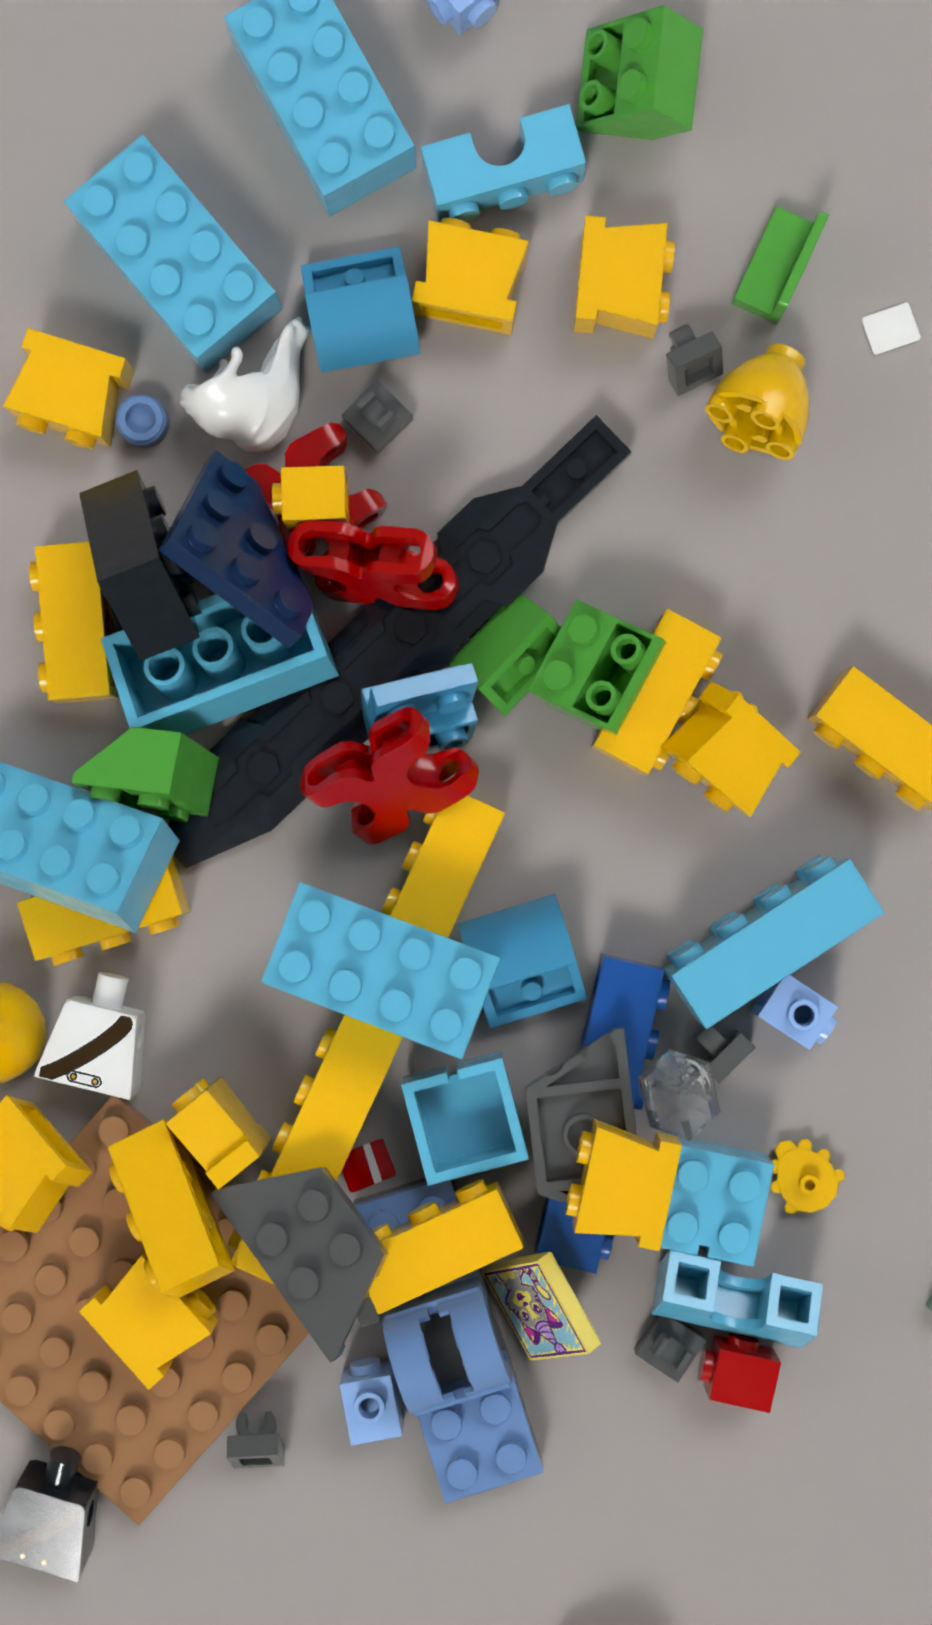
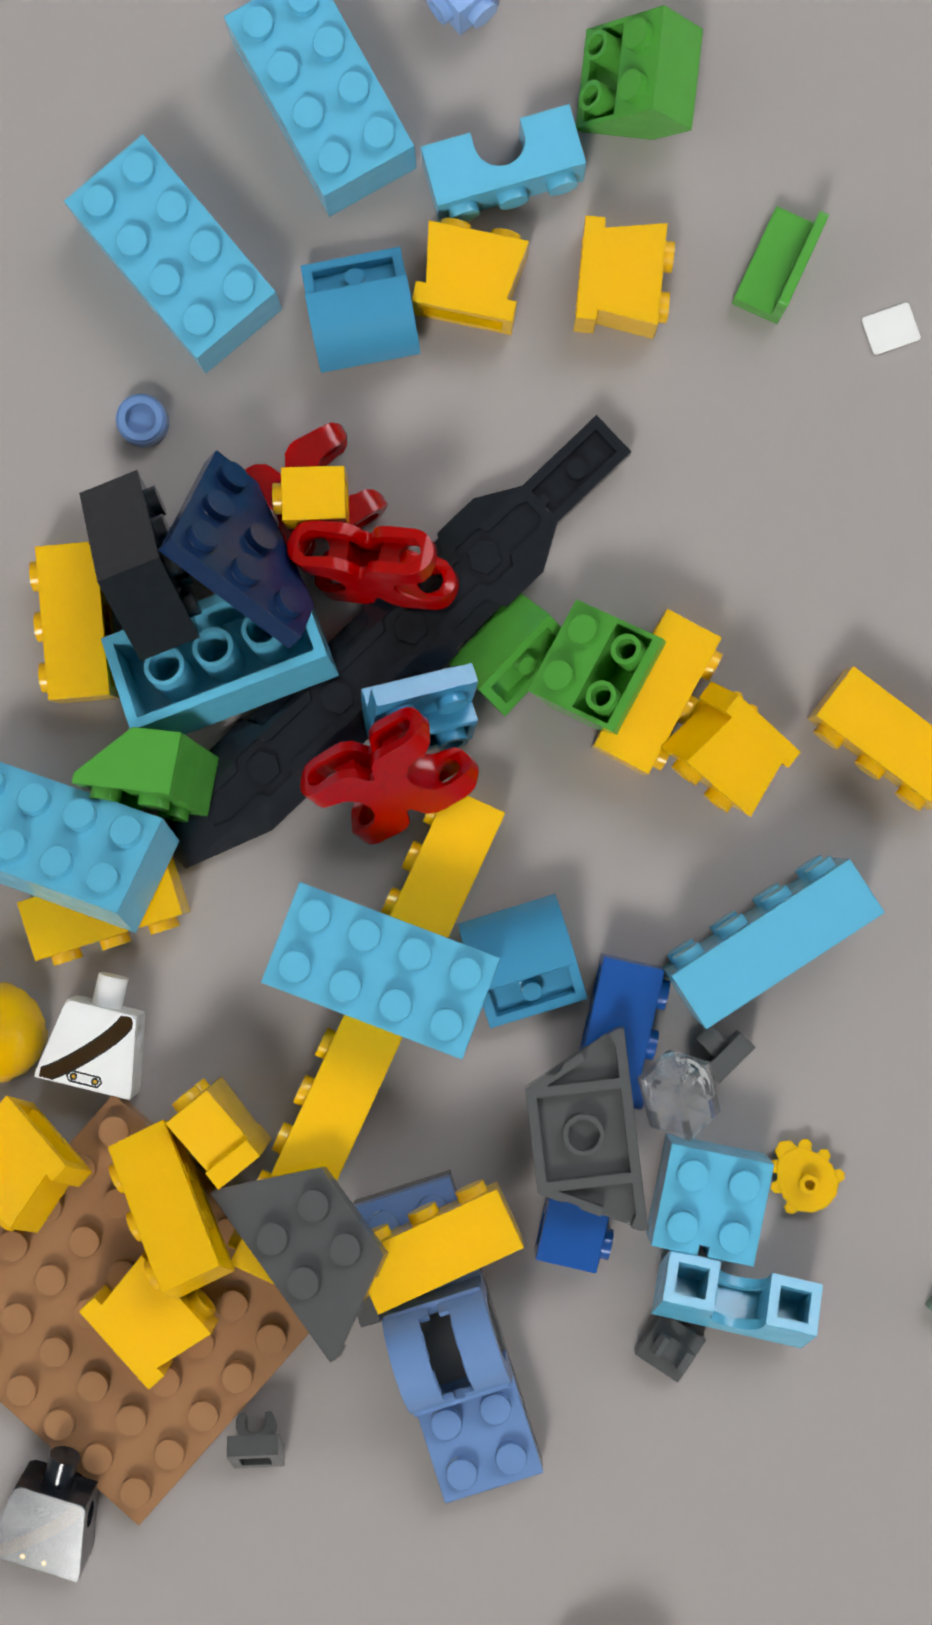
(68, 389): yellow hips -> none
(256, 406): white piece -> none
(368, 1165): red sticker -> none
(371, 1401): light blue brick -> none
(377, 416): dark grey tile -> none
(464, 1118): medium azure piece -> none
(541, 1307): tile -> none
(624, 1184): yellow hips -> none
(693, 359): dark grey tile -> none
(740, 1372): red brick -> none
(763, 404): yellow piece -> none
(797, 1011): light blue brick -> none

